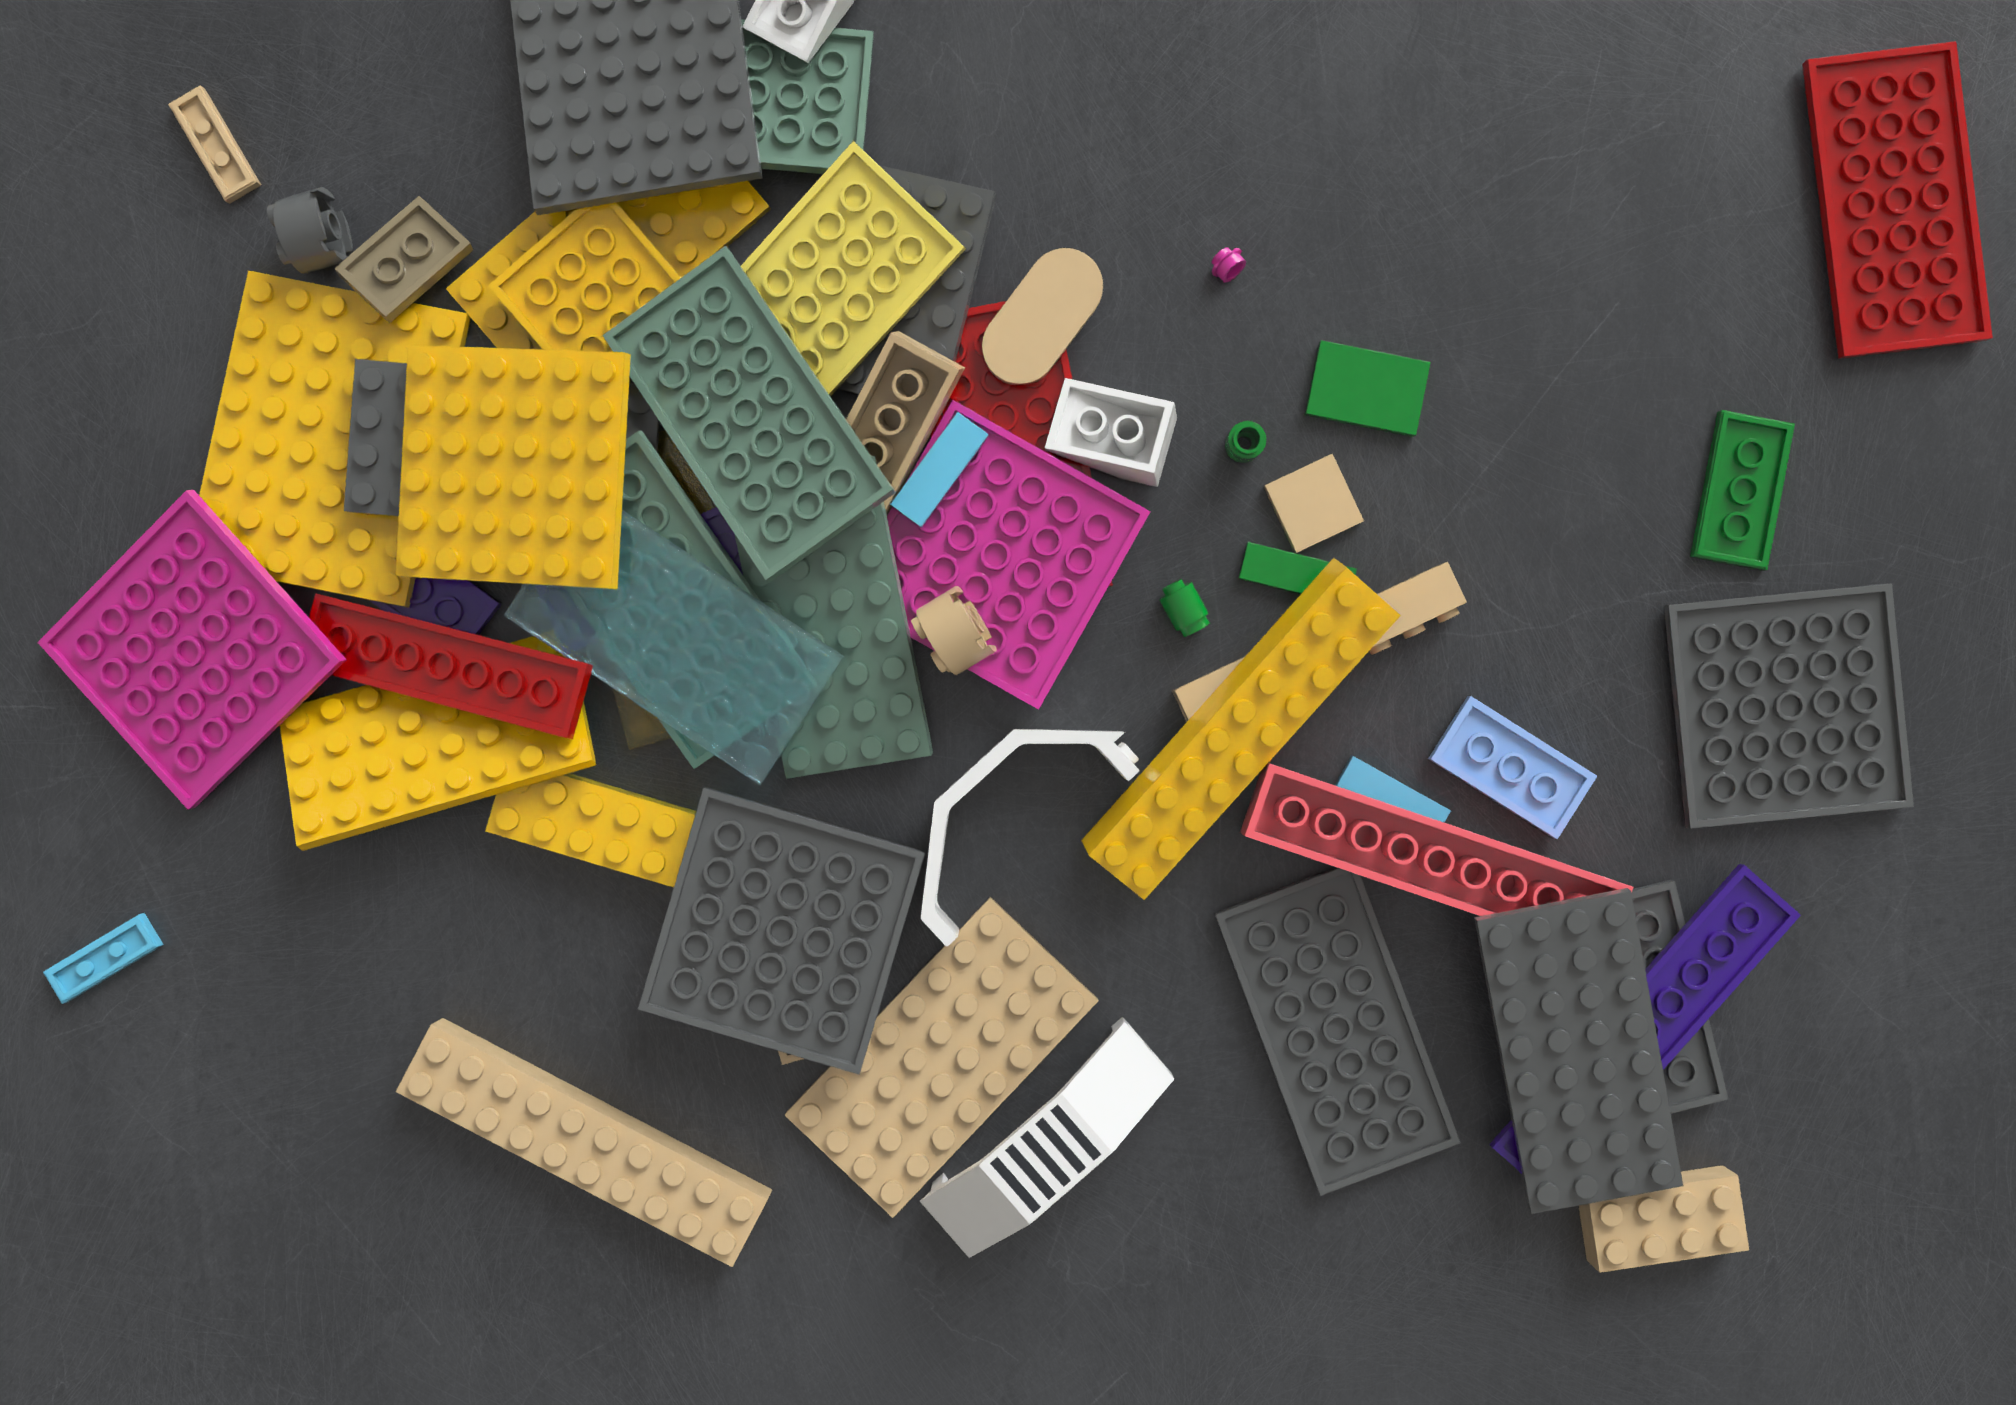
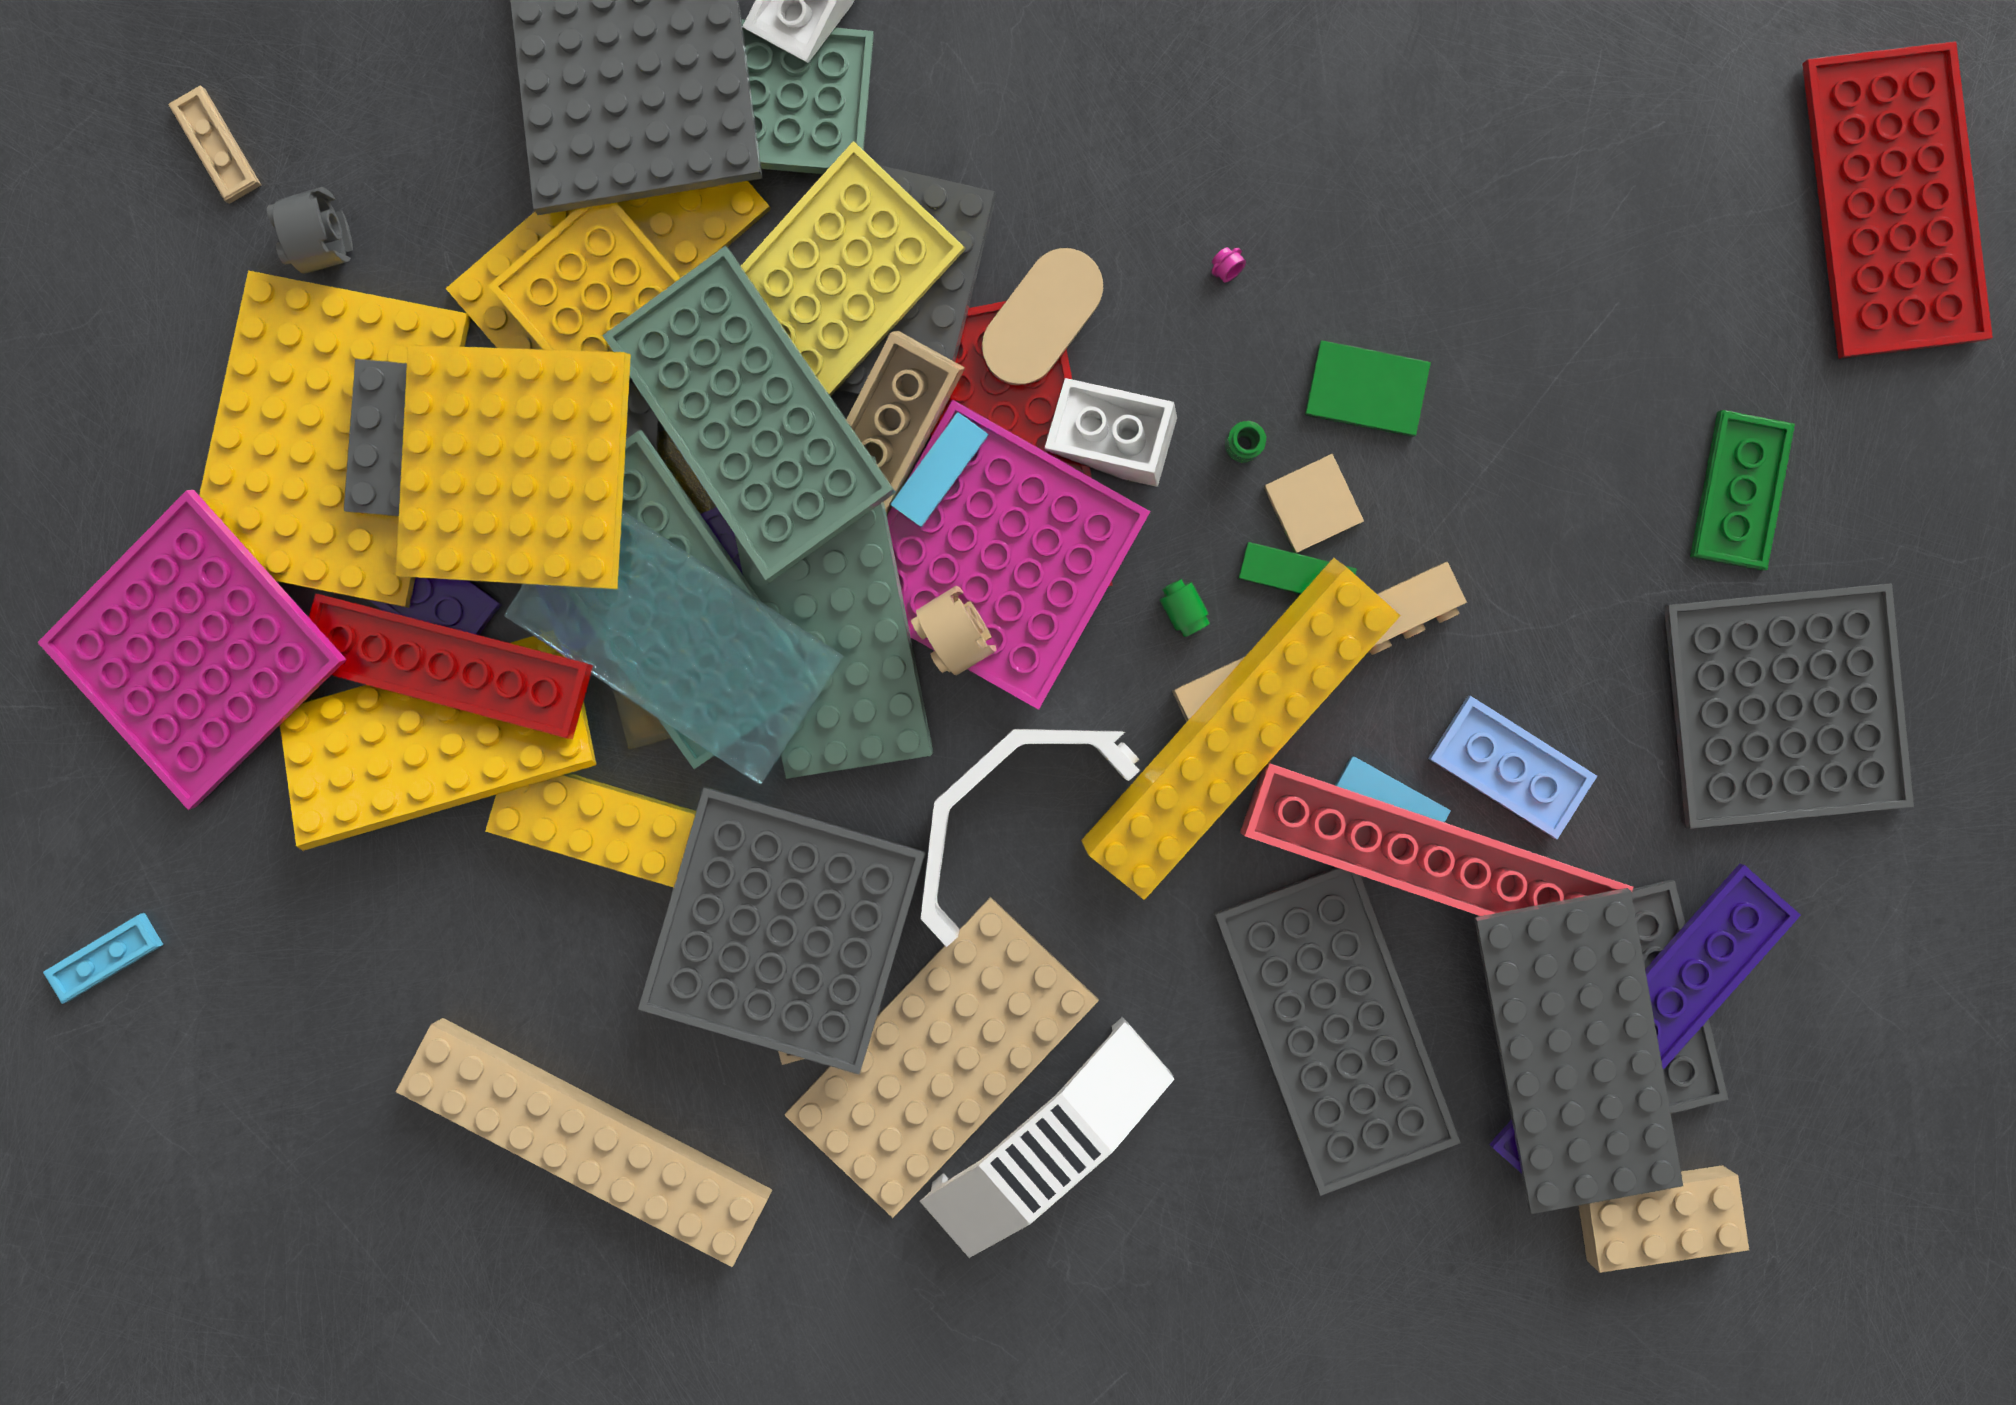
(404, 259): dark tan plate -> none

